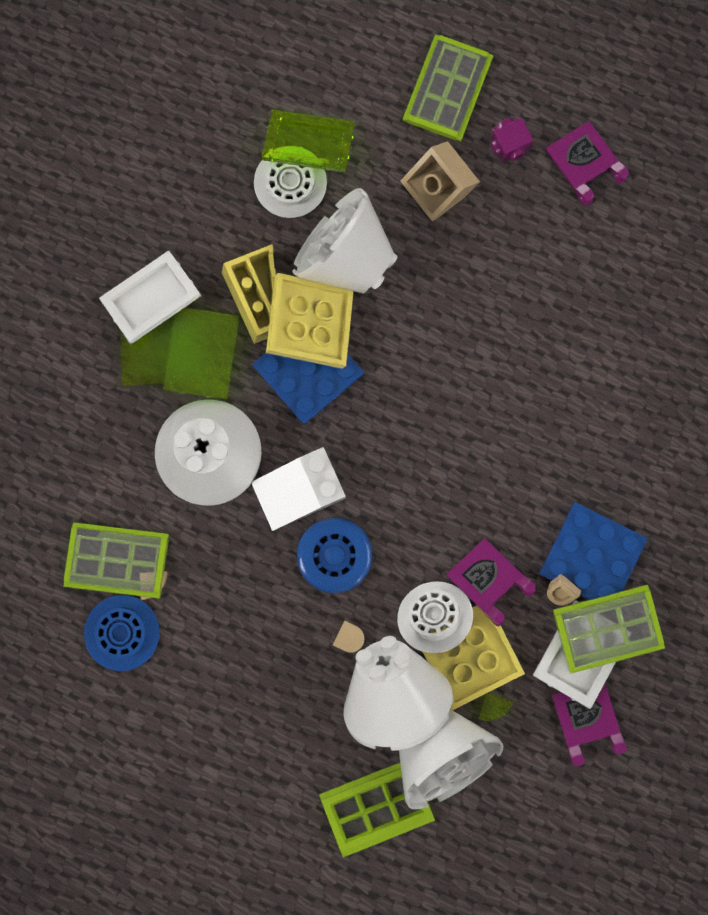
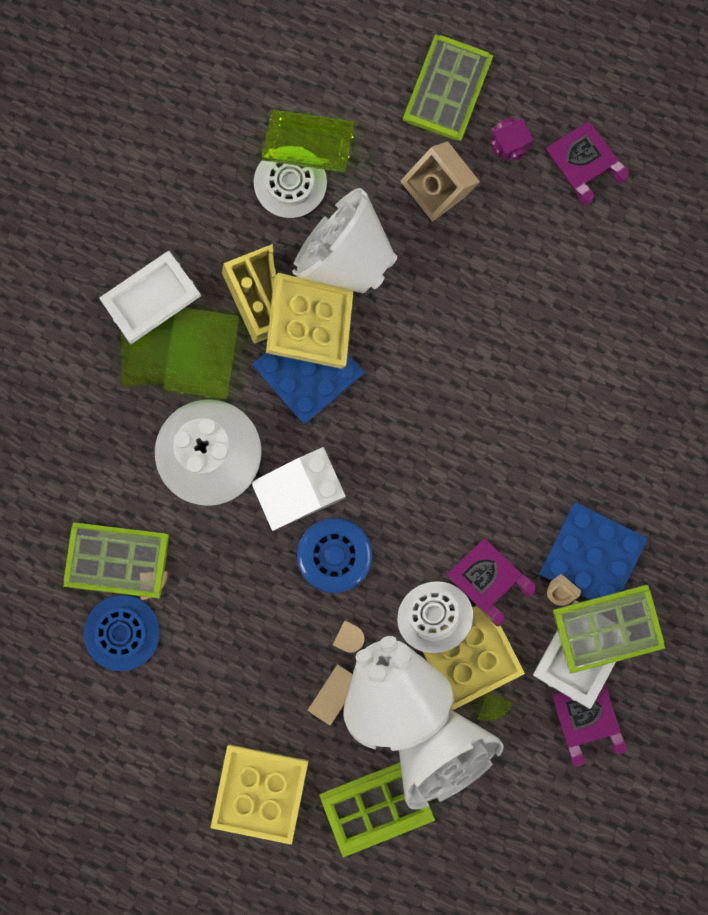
(259, 794): none -> light yellow plate
(332, 695): none -> tan tile

